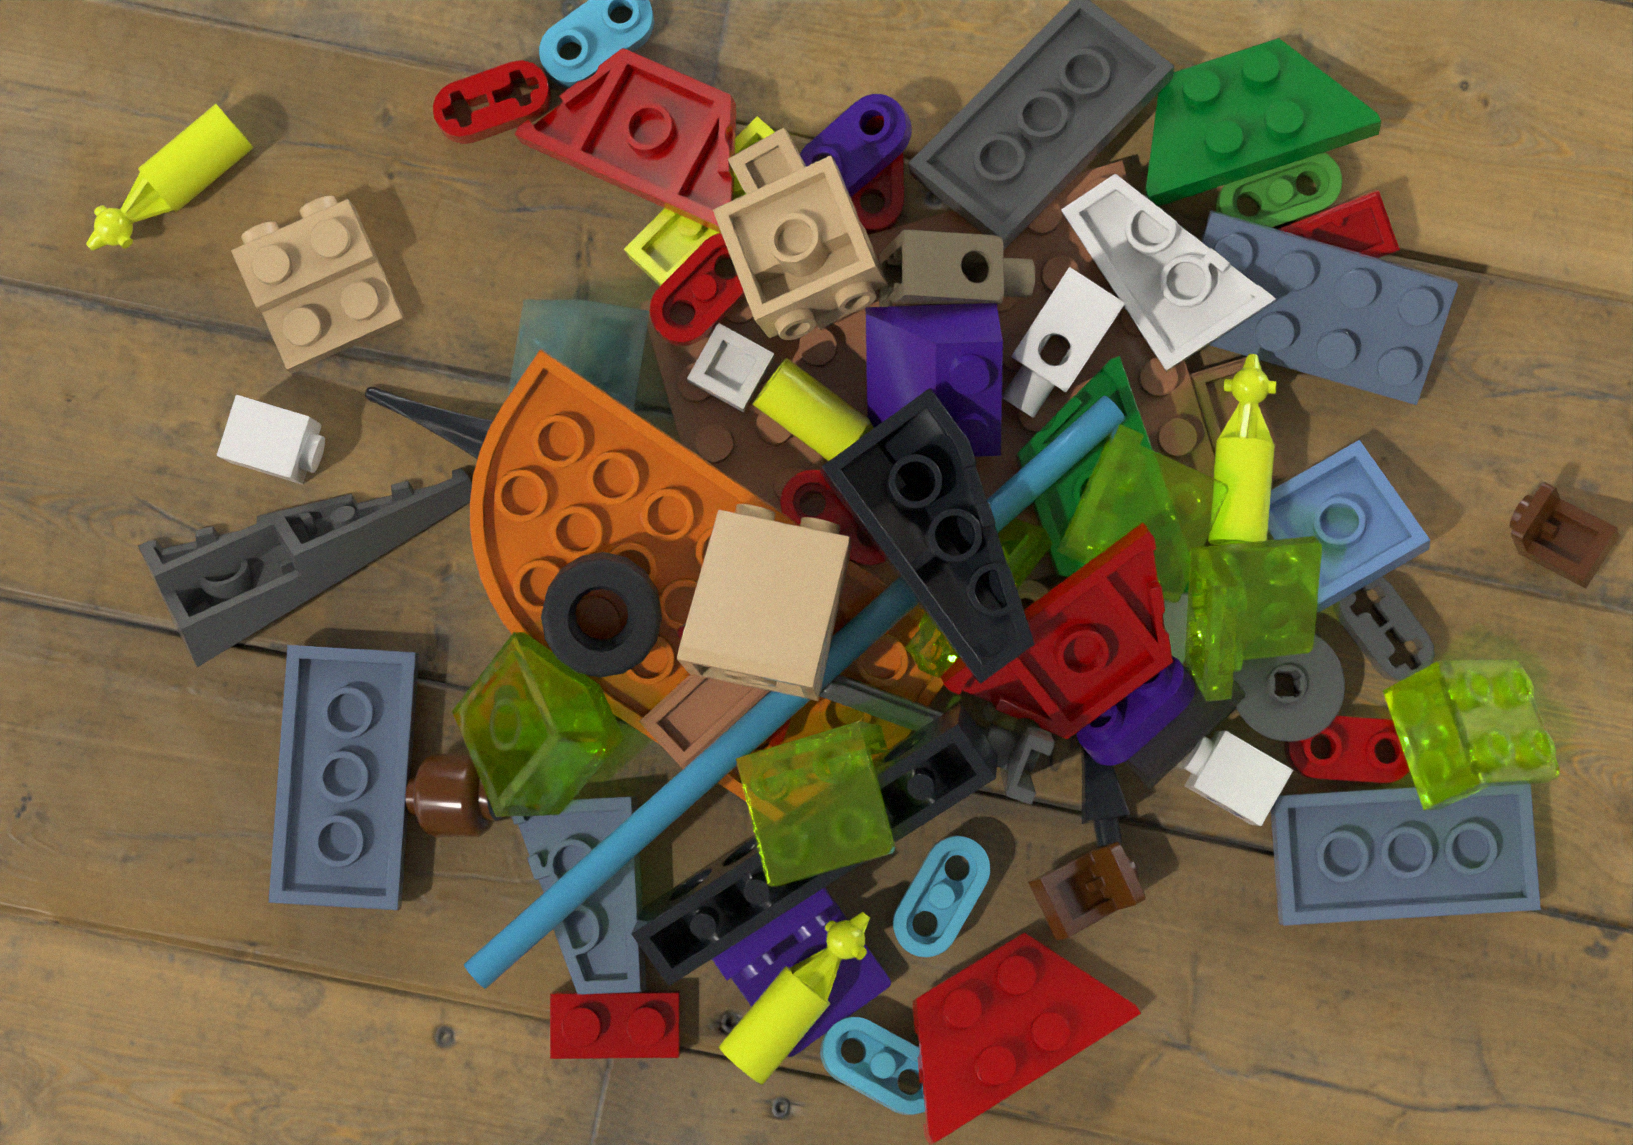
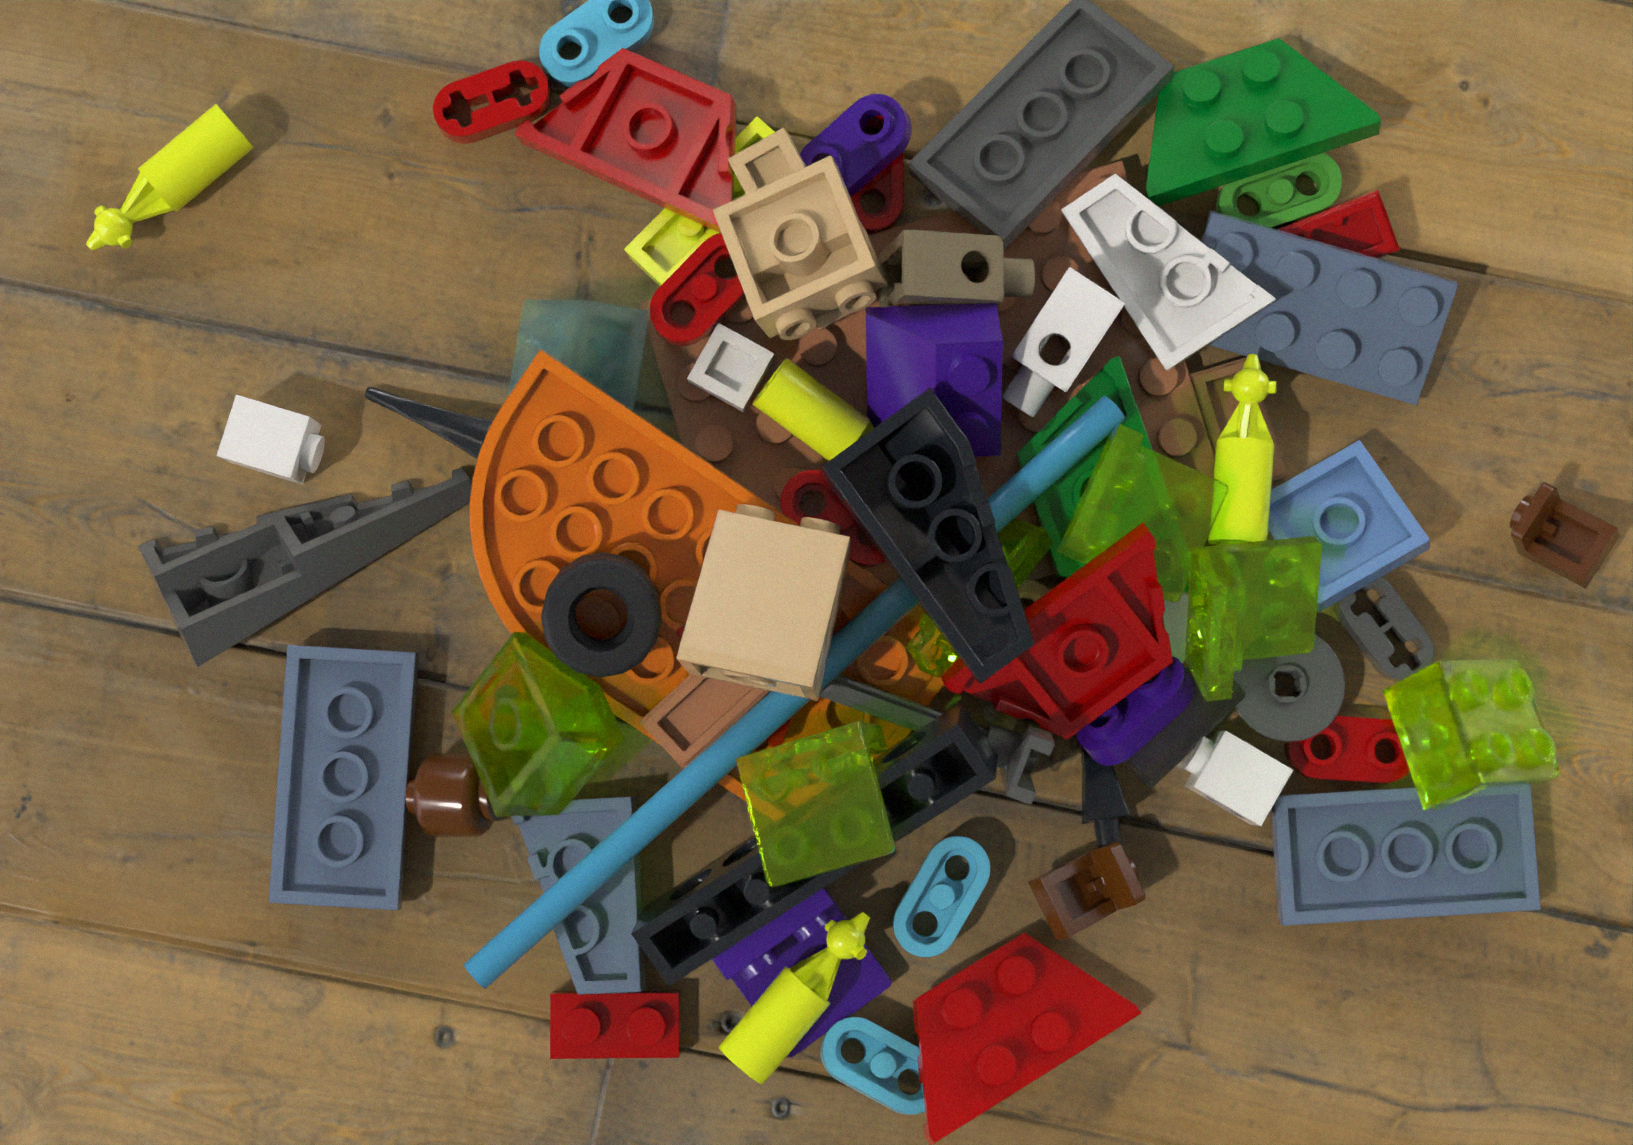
(317, 282): tan plate -> none

